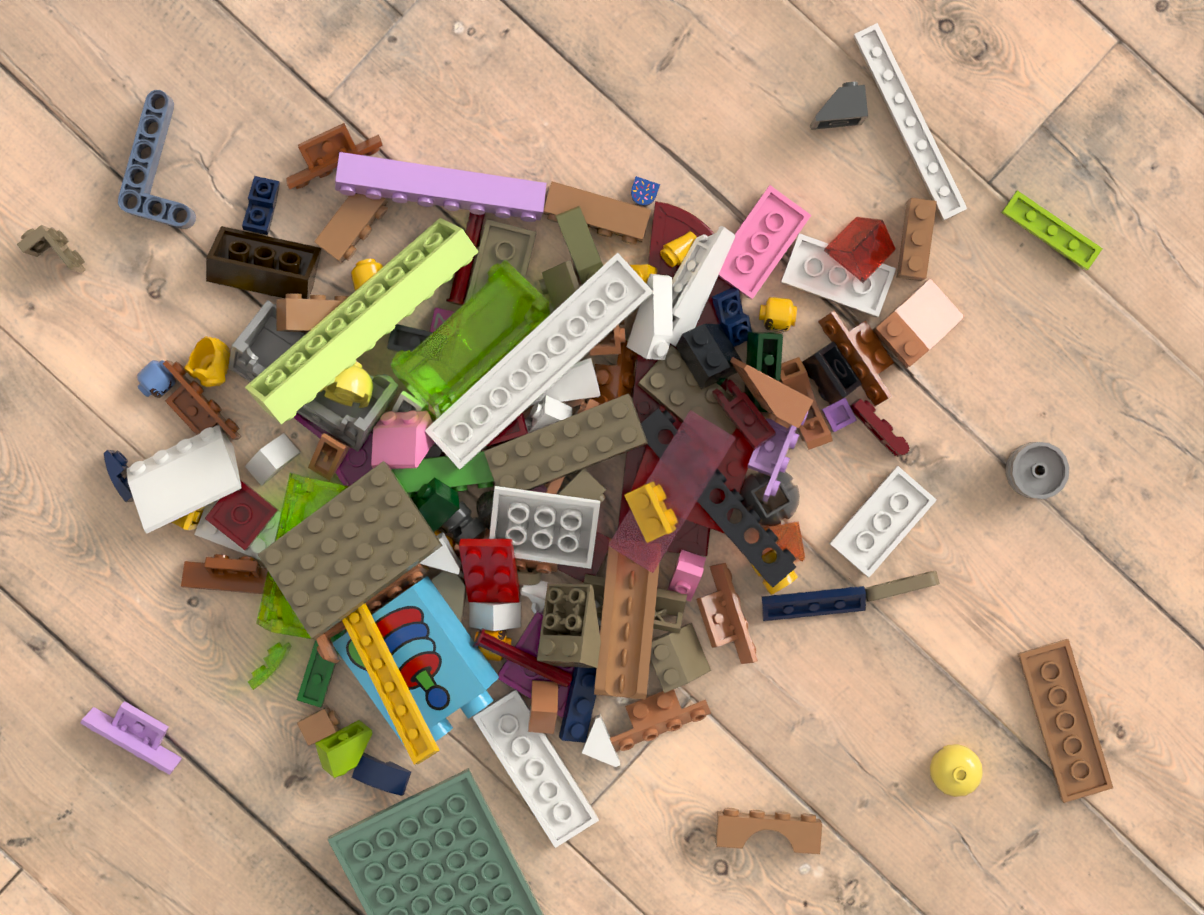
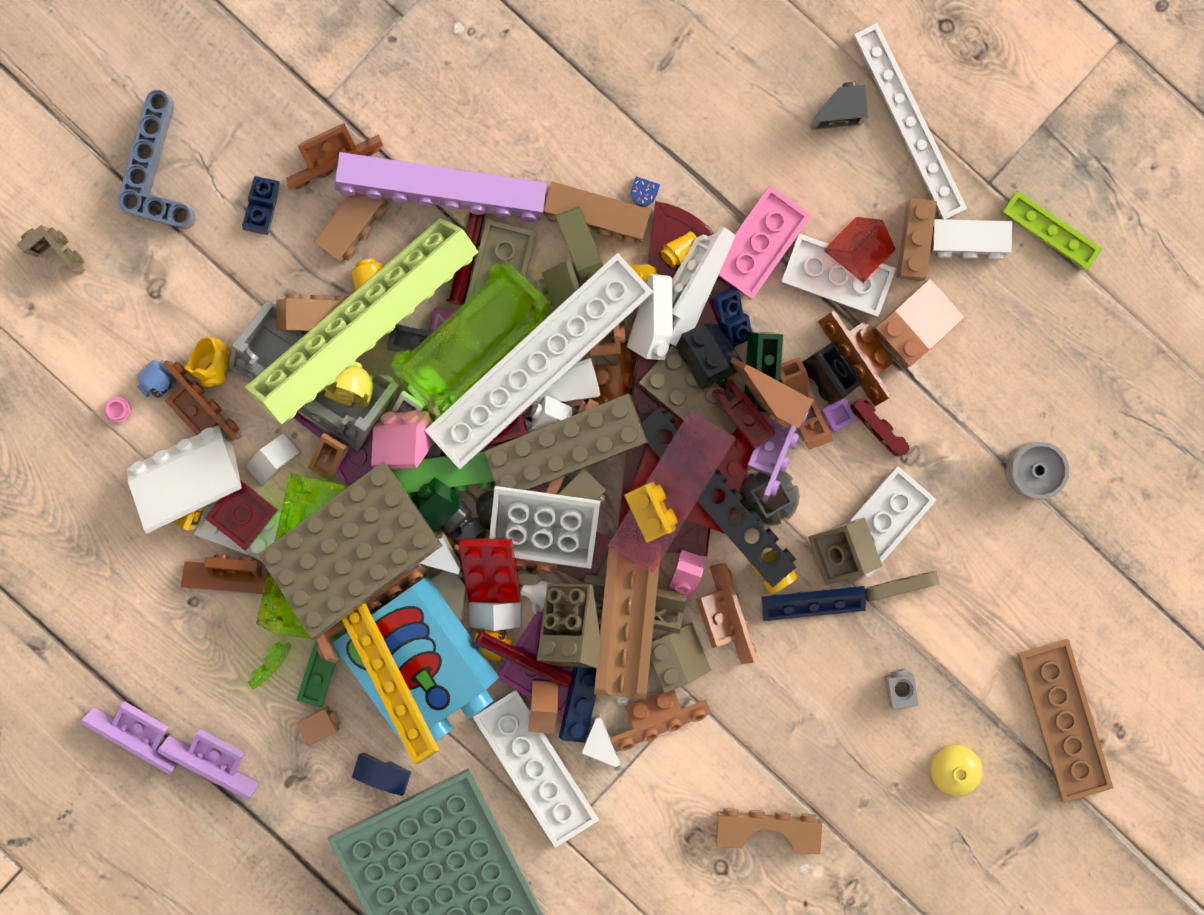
(116, 468): dark blue slope -> none
(117, 409): none -> bright pink plate
(211, 759): none -> lavender bracket
(262, 263): dark brown slope -> none
(343, 748): lime slope -> none
(778, 314): yellow head -> none
(789, 537): clear orange slope -> none
(845, 551): none -> dark tan slope
(909, 698): none -> light grey brick
(971, 238): none -> white brick

